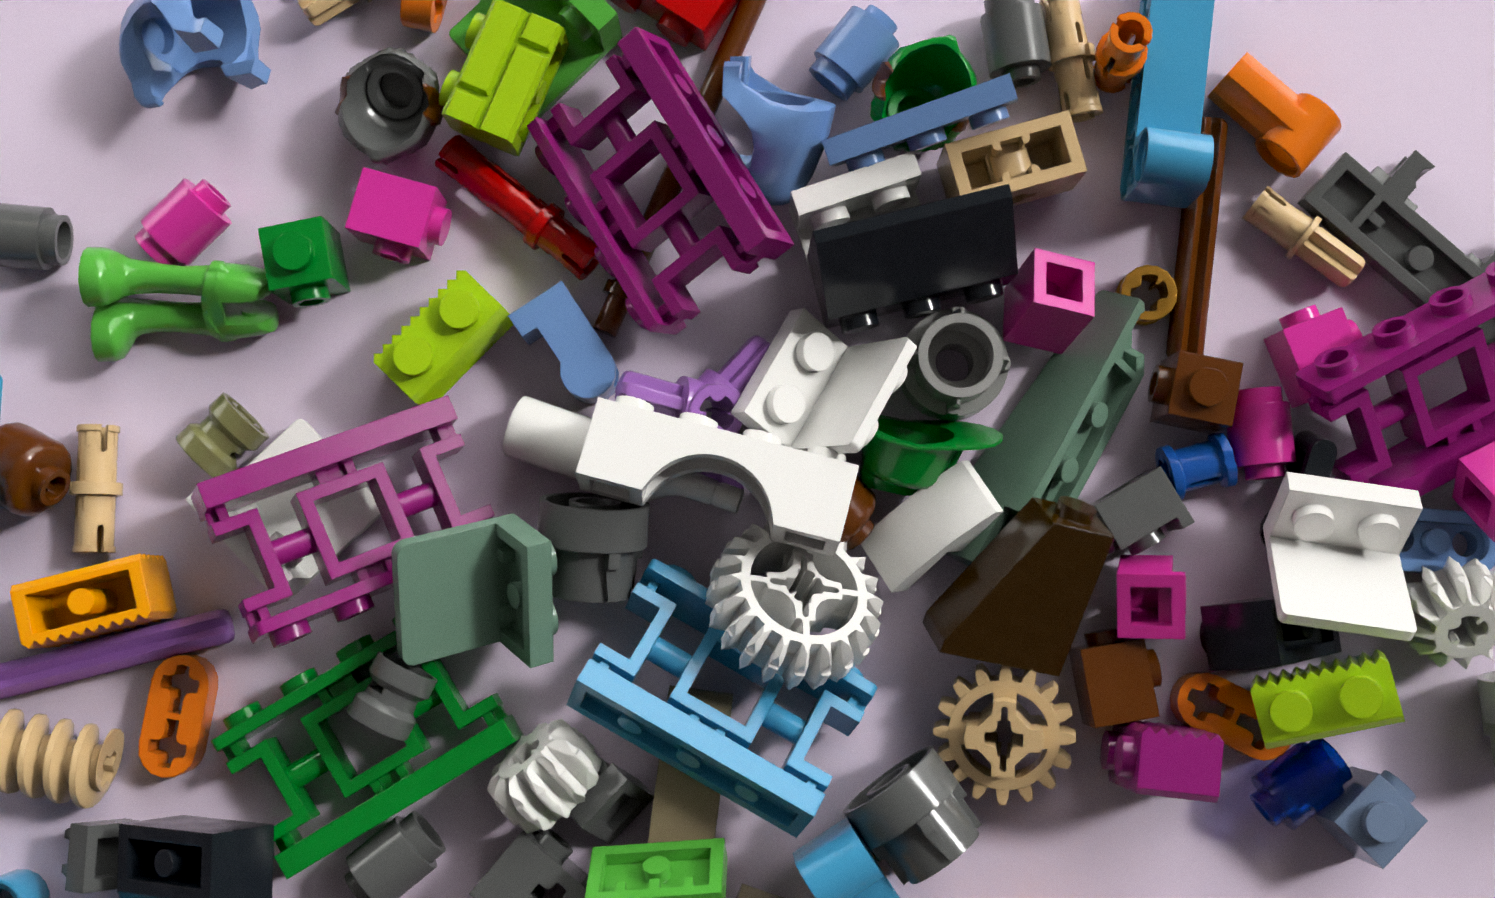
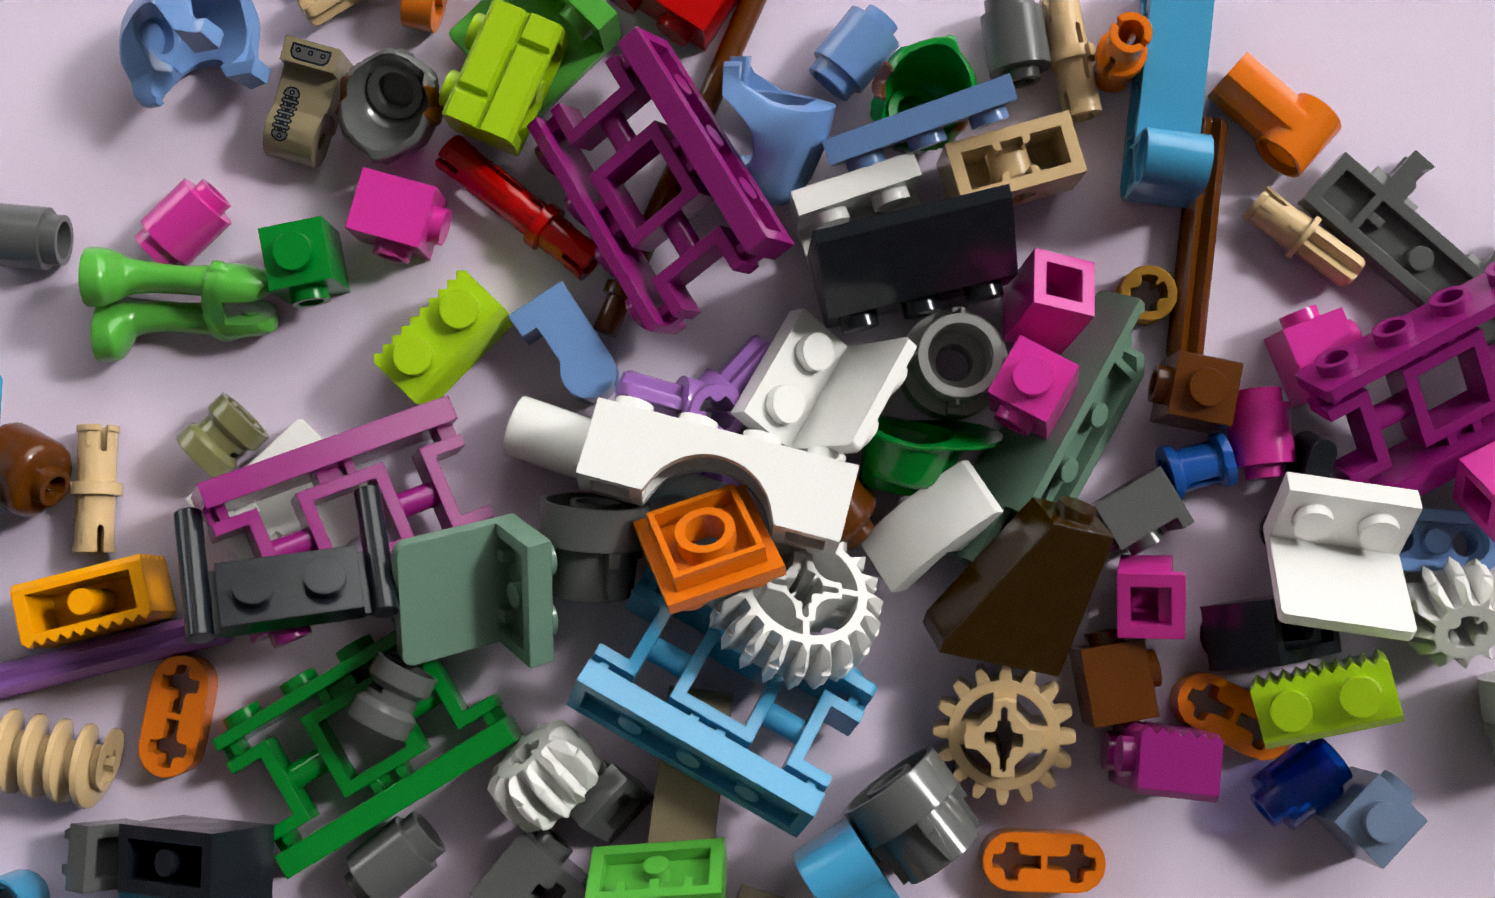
(285, 588): none -> black plate
(305, 102): none -> dark tan leg
(698, 574): none -> orange piece
(1032, 389): none -> dark pink brick
(1041, 876): none -> orange beam

